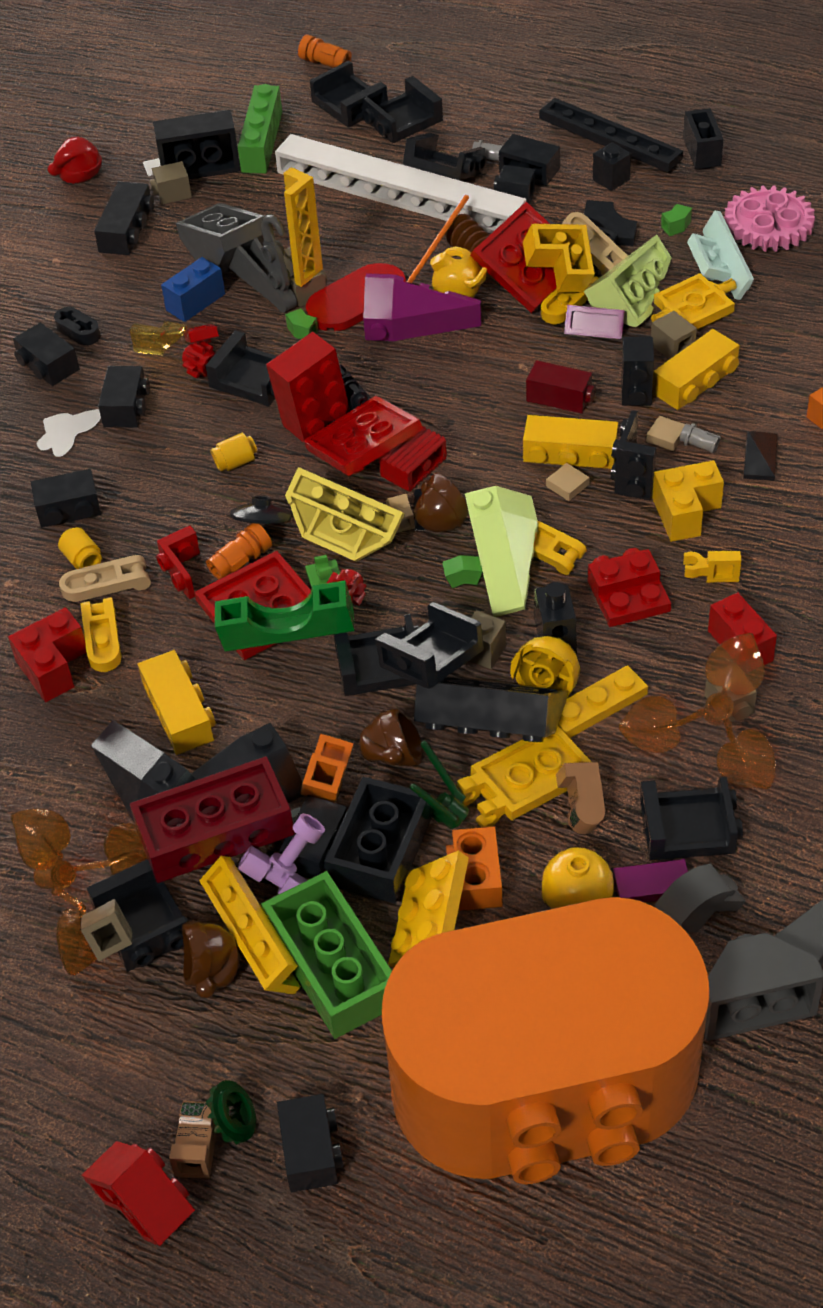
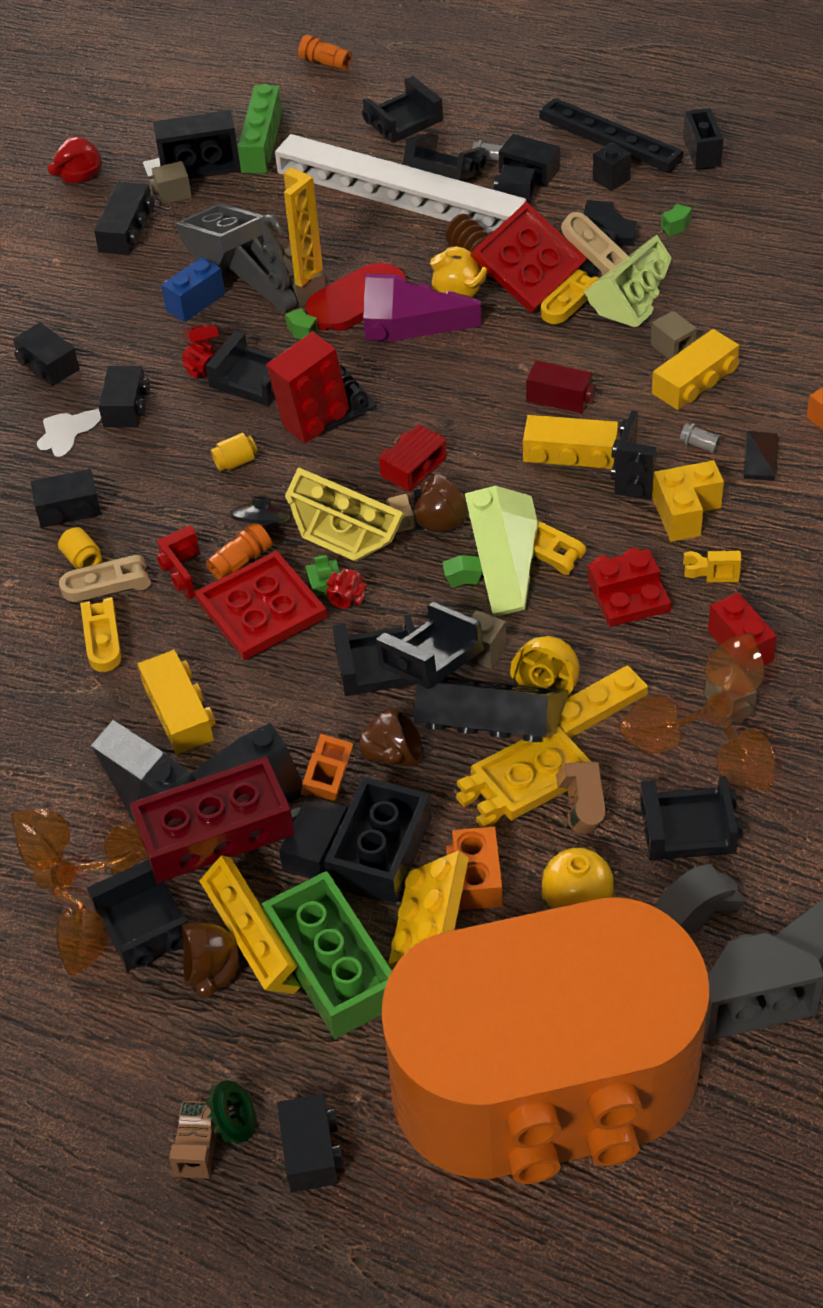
(46, 649): red brick -> none
(77, 326): black beam -> none
(106, 930): dark tan brick -> none
(139, 1188): red brick -> none
(154, 339): clear yellow slope -> none
(247, 624): green arch -> none
(280, 867): lavender bar -> none
(343, 93): black panel -> none
(363, 435): red plate -> none
(438, 239): orange axle -> none
(445, 807): dark green plant -> none
(555, 608): black torso -> none
(565, 249): yellow brick -> none
(567, 481): tan tile -> none
(594, 322): tile -> none
(637, 371): black brick -> none
(647, 881): magenta tile -> none
(665, 433): tan tile -> none
(696, 300): yellow plate -> none
(720, 256): light aqua bracket -> none
(769, 218): bright pink gear -> none

